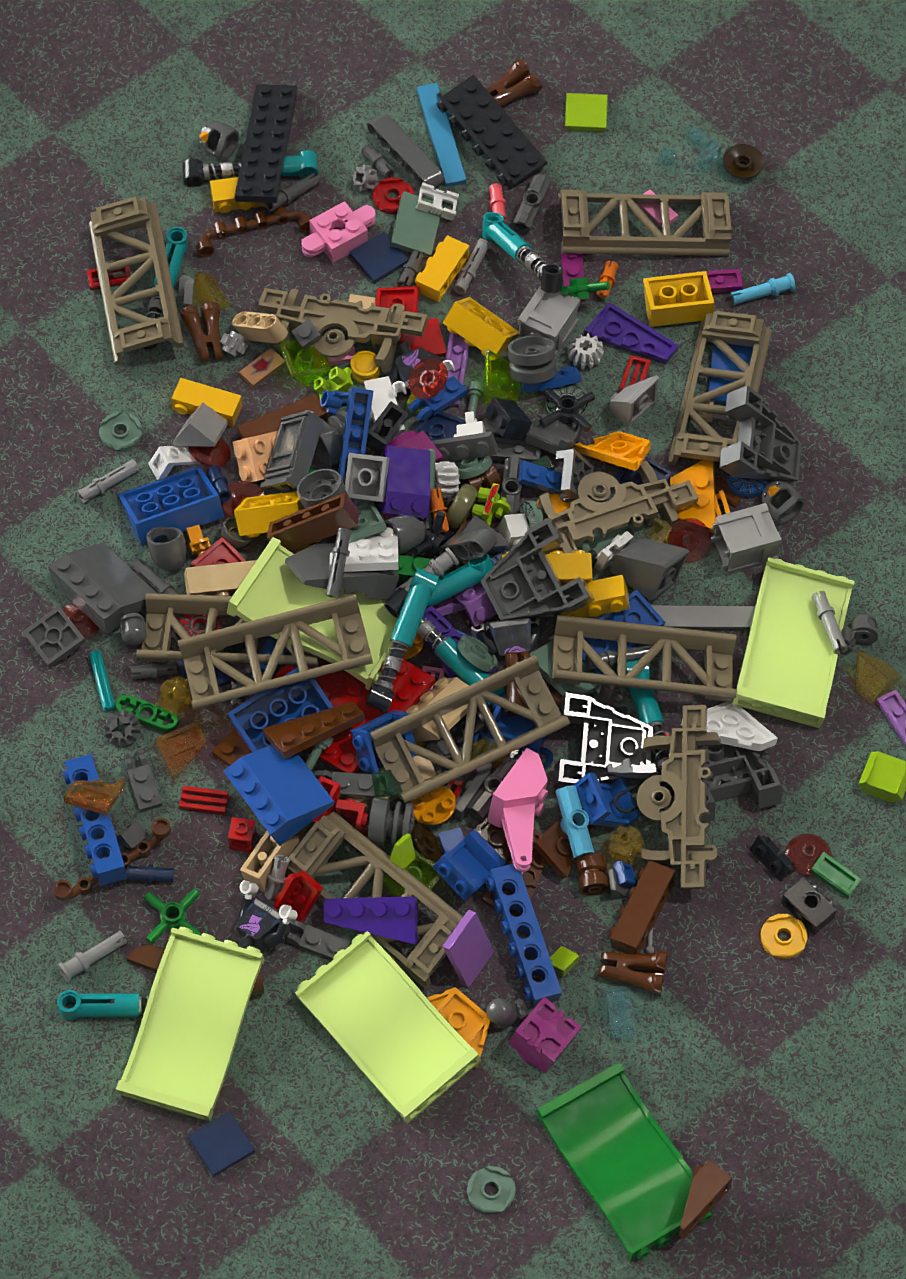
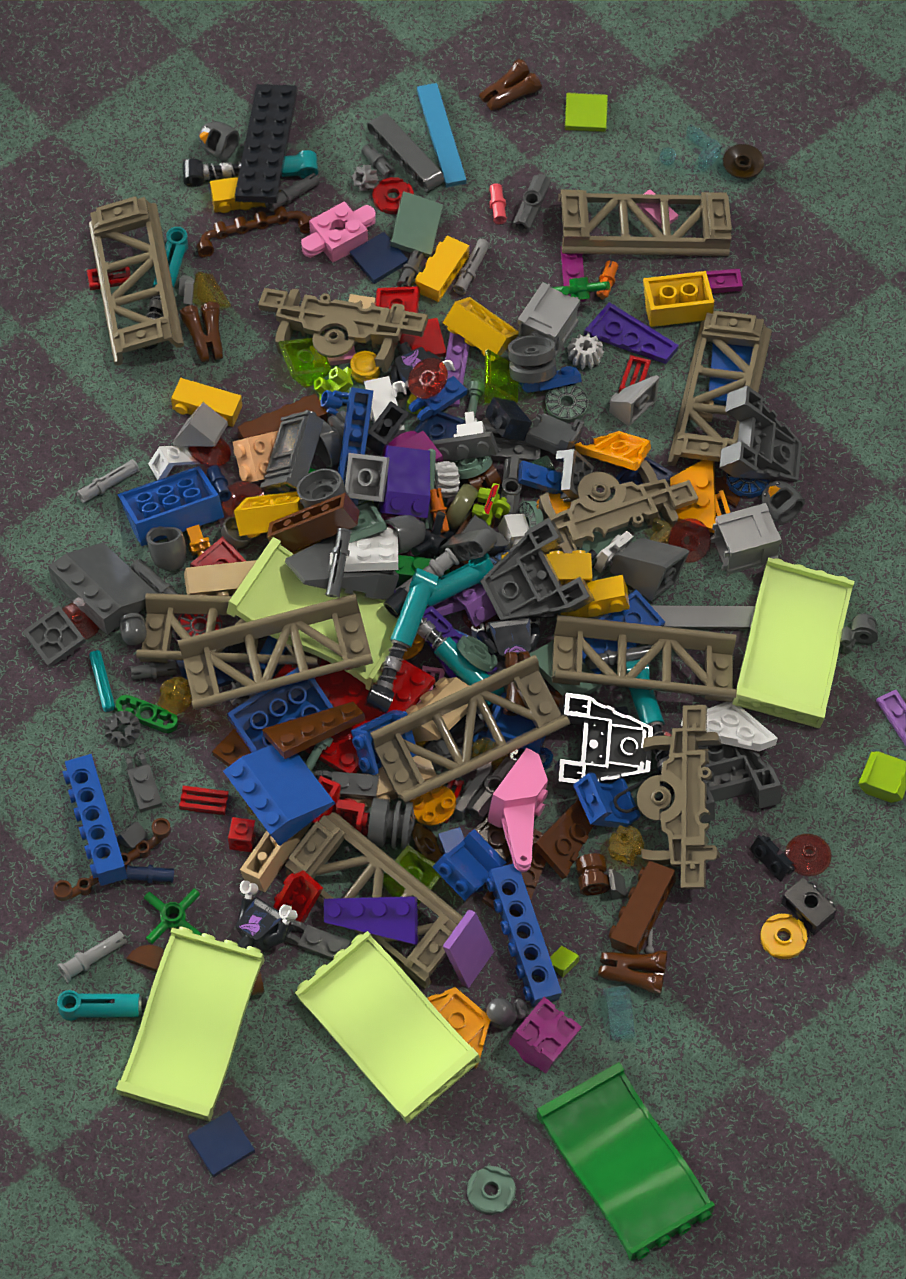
(94, 794): clear orange wing -> none
(120, 442): sand green tile -> none
(181, 747): clear orange wing -> none
(233, 343): light grey gear -> none
(260, 327): tan beam -> none
(262, 368): medium nougat tile -> none
(276, 877): light grey axle -> none
(306, 334): dark grey plate -> none
(385, 784): clear green slope -> none
(403, 852): lime slope -> none
(438, 196): white piece -> none
(491, 132): black bracket -> none
(514, 245): piece -> none
(567, 409): black bar -> none
(571, 809): medium azure piece -> none
(625, 770): light grey slope -> none
(625, 874): blue tile -> none
(706, 1190): reddish brown slope -> none
(772, 287): medium azure pin -> none
(826, 614): light grey pin -> none
(835, 875): green tile -> none
(874, 677): clear yellow slope -> none

